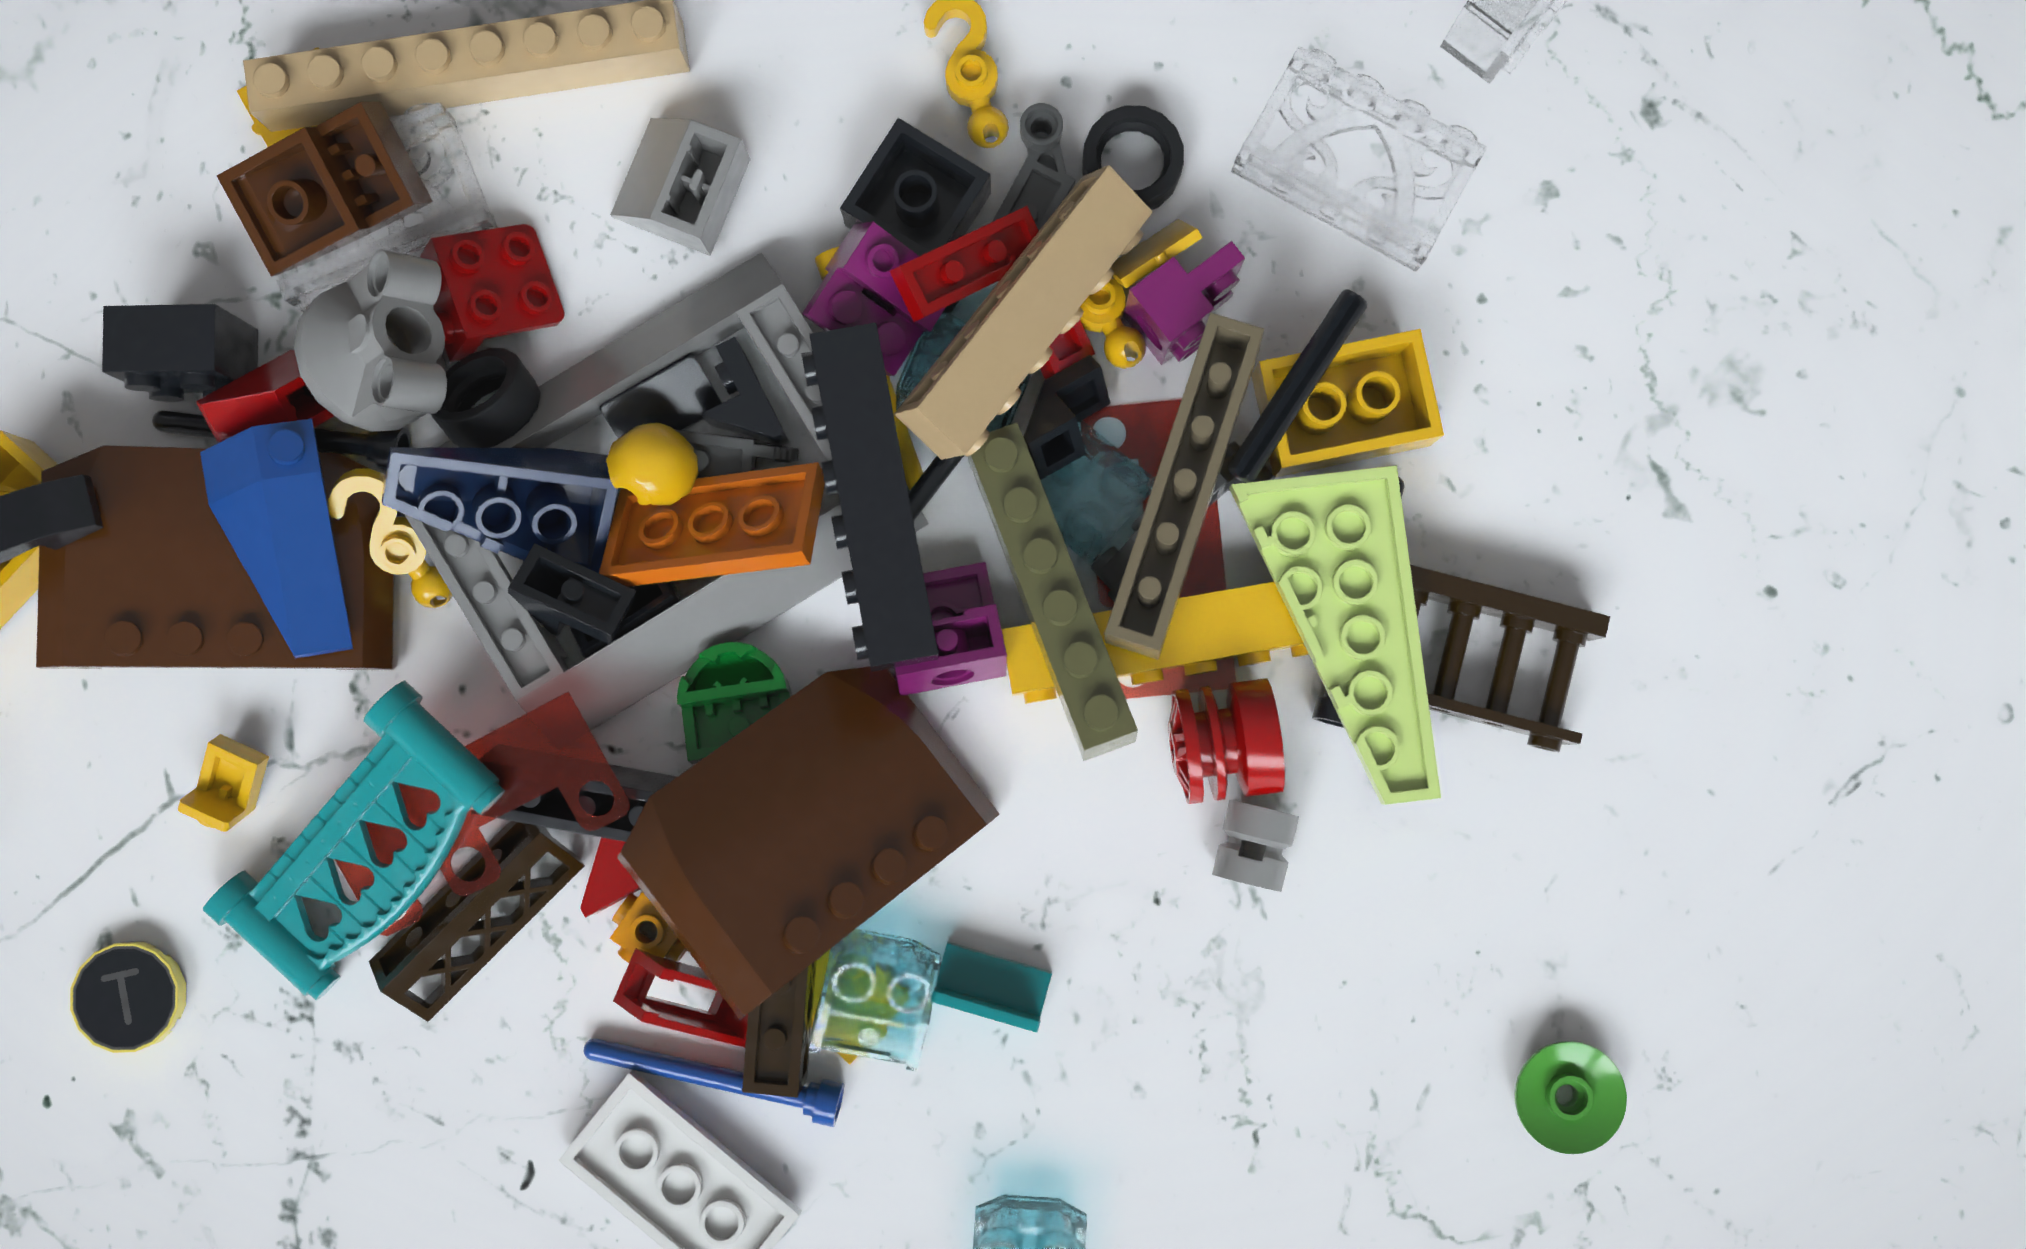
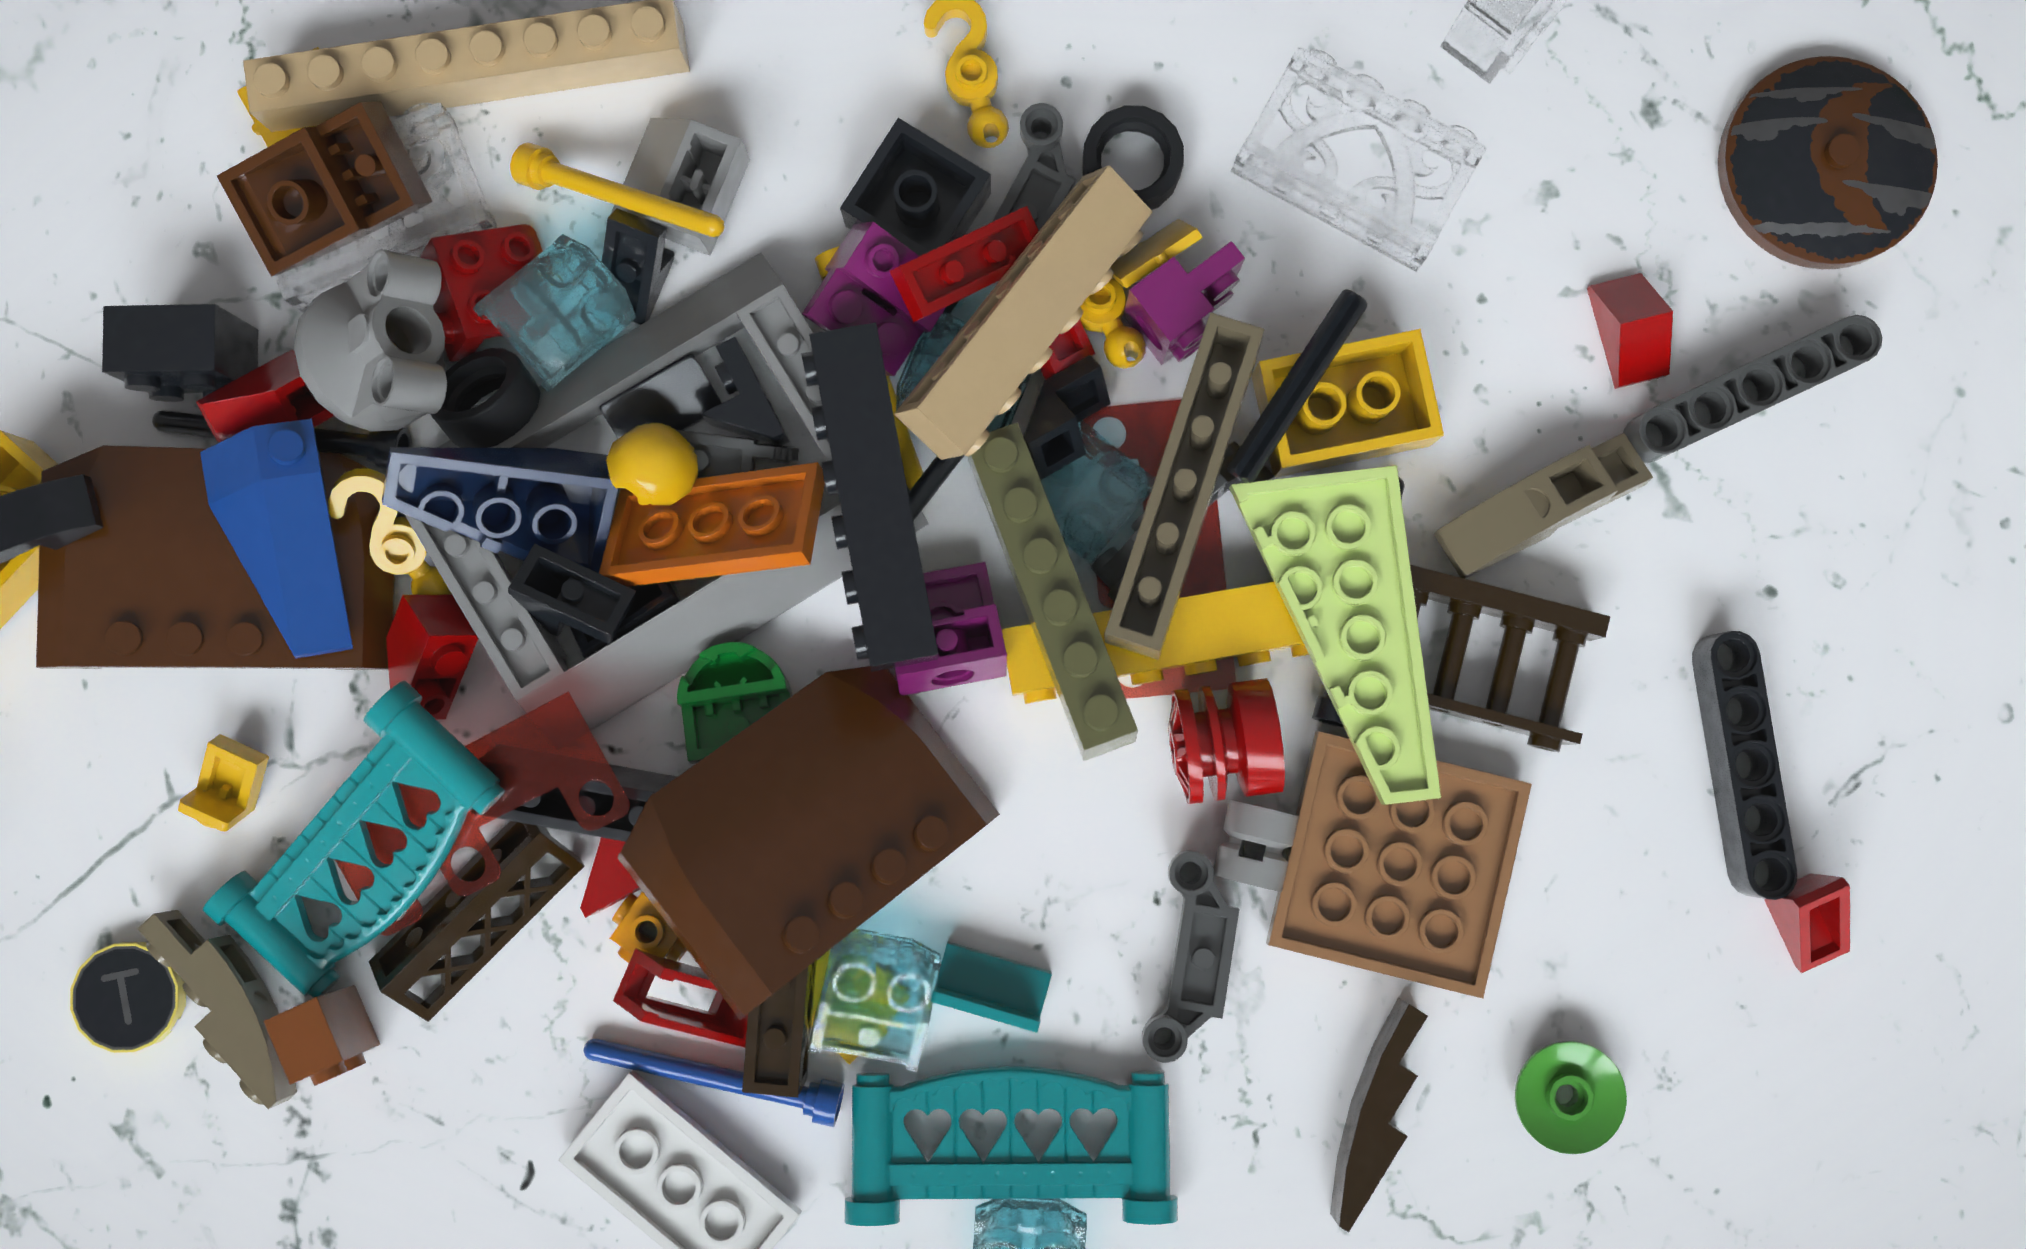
(228, 984): none -> dark tan slope
(323, 1036): none -> dark orange brick
(430, 649): none -> red slope
(539, 168): none -> yellow piece
(559, 309): none -> clear light blue slope
(637, 259): none -> black slope
(1129, 1165): none -> teal piece
(1199, 962): none -> dark grey plate
(1368, 1135): none -> dark brown slope
(1400, 883): none -> medium nougat plate
(1542, 504): none -> dark tan slope
(1633, 329): none -> red slope
(1763, 784): none -> black beam
(1773, 378): none -> dark grey beam
(1814, 920): none -> red slope
(1827, 162): none -> dish

